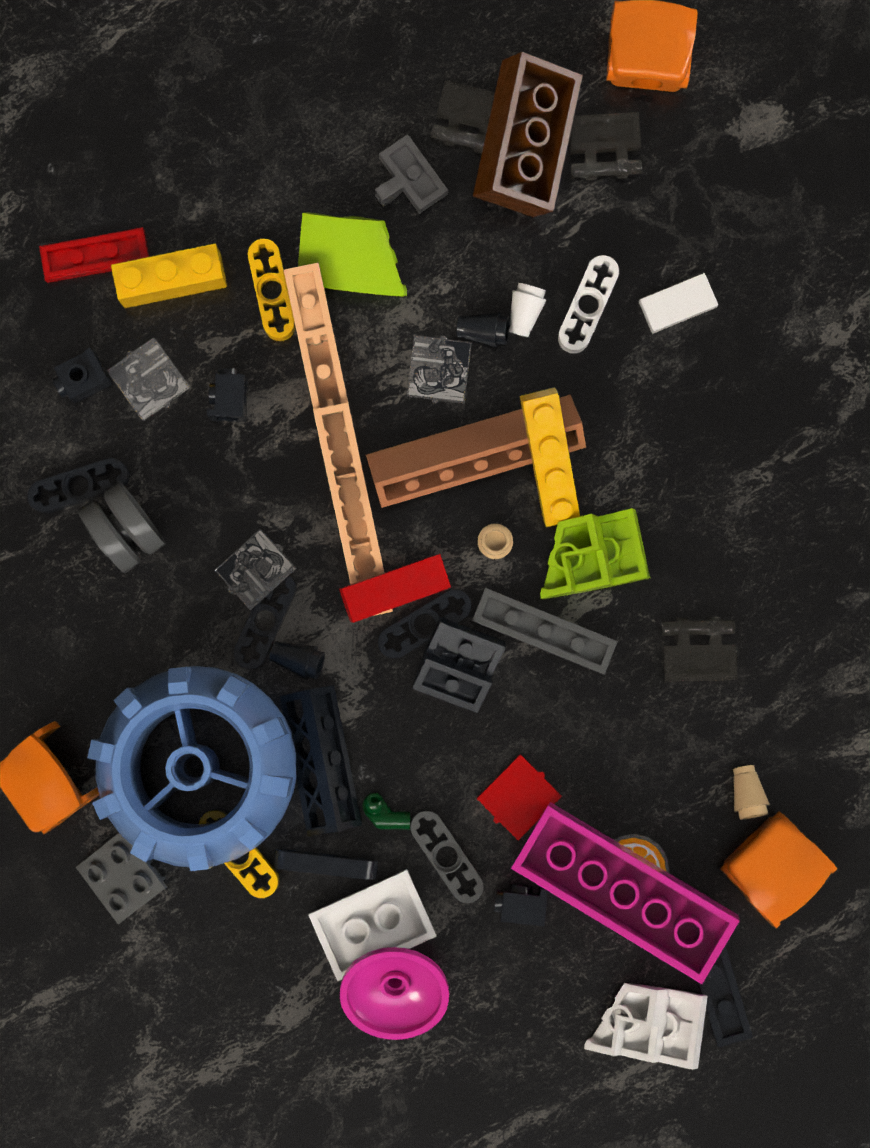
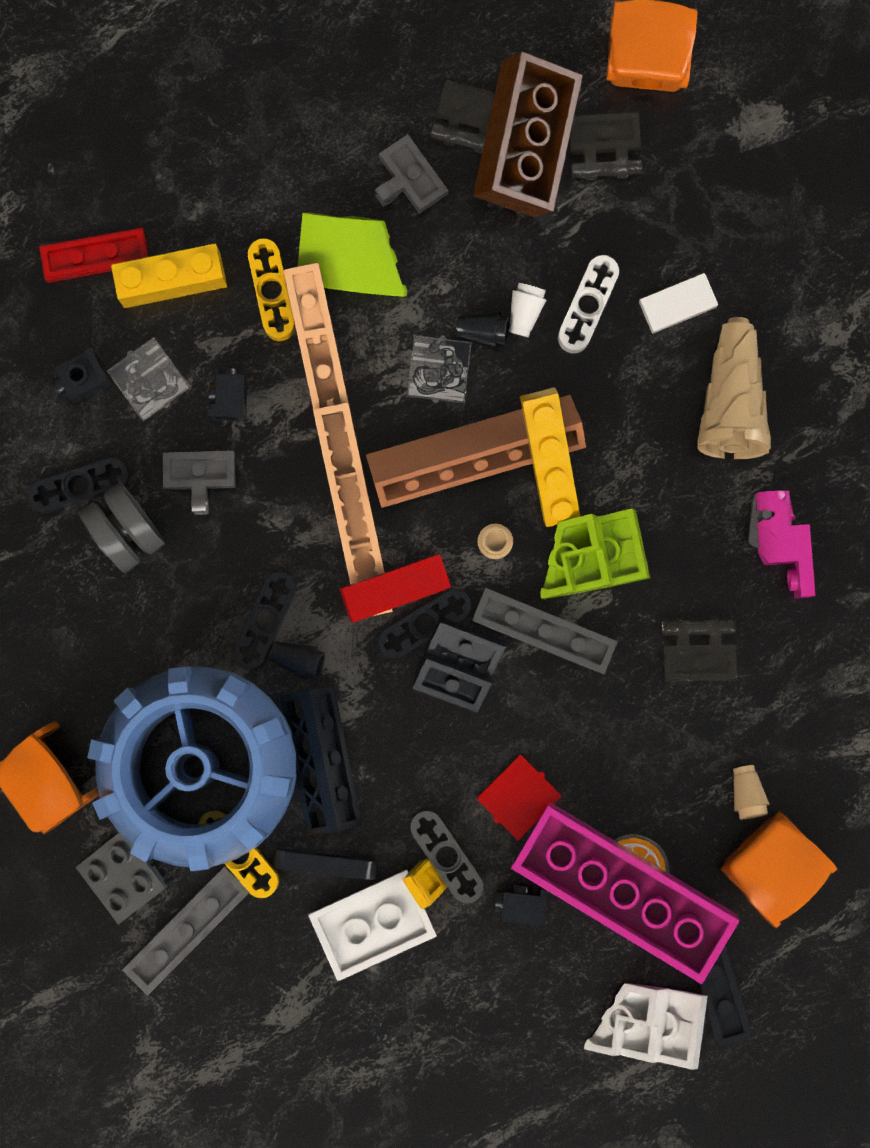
(185, 931): none -> flat silver plate
(199, 472): none -> flat silver plate
(255, 569): piece -> none
(381, 814): dark green arm -> none
(394, 1006): dark pink dish -> none
(424, 883): none -> yellow tile
(735, 397): none -> tan cone
(781, 541): none -> dark pink plate

